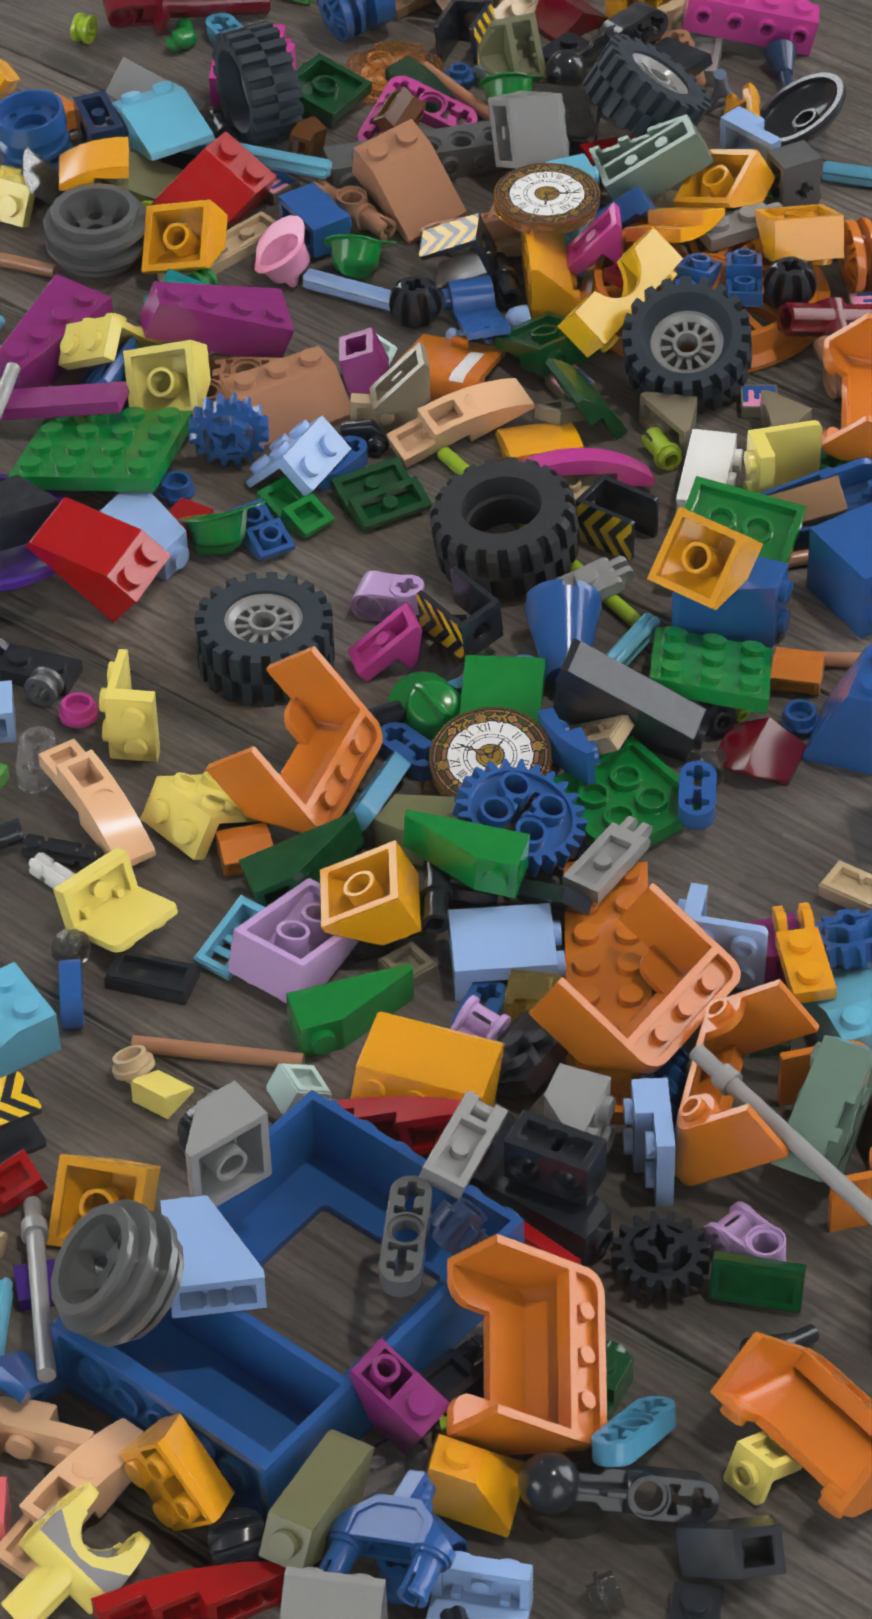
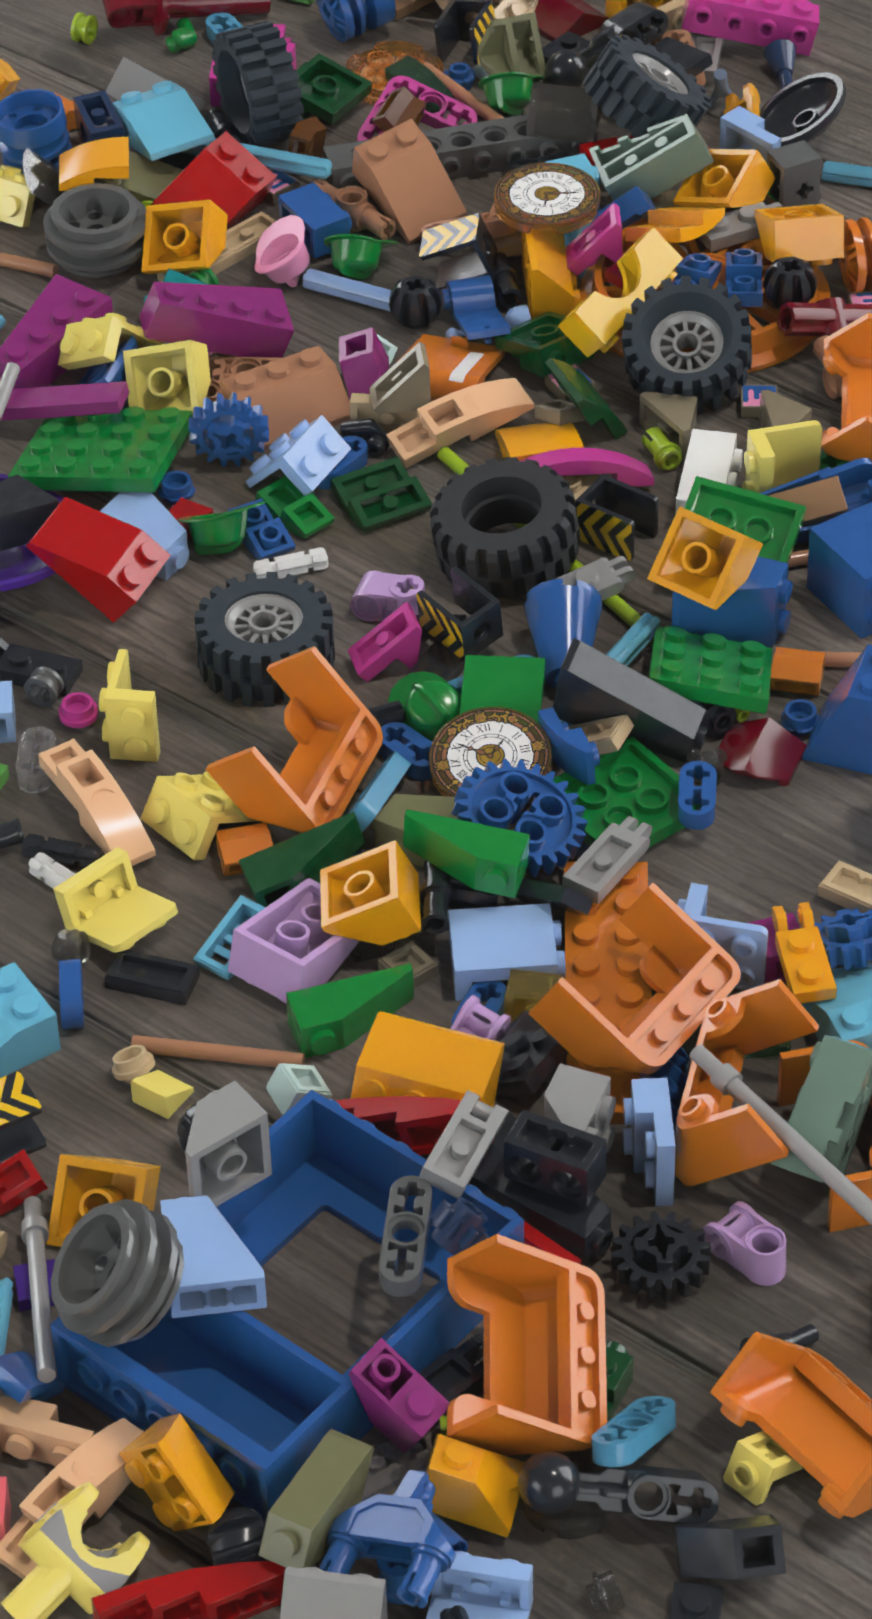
(292, 563): none -> white axle
(528, 128): light grey slope -> none
(757, 1281): dark green tile -> none

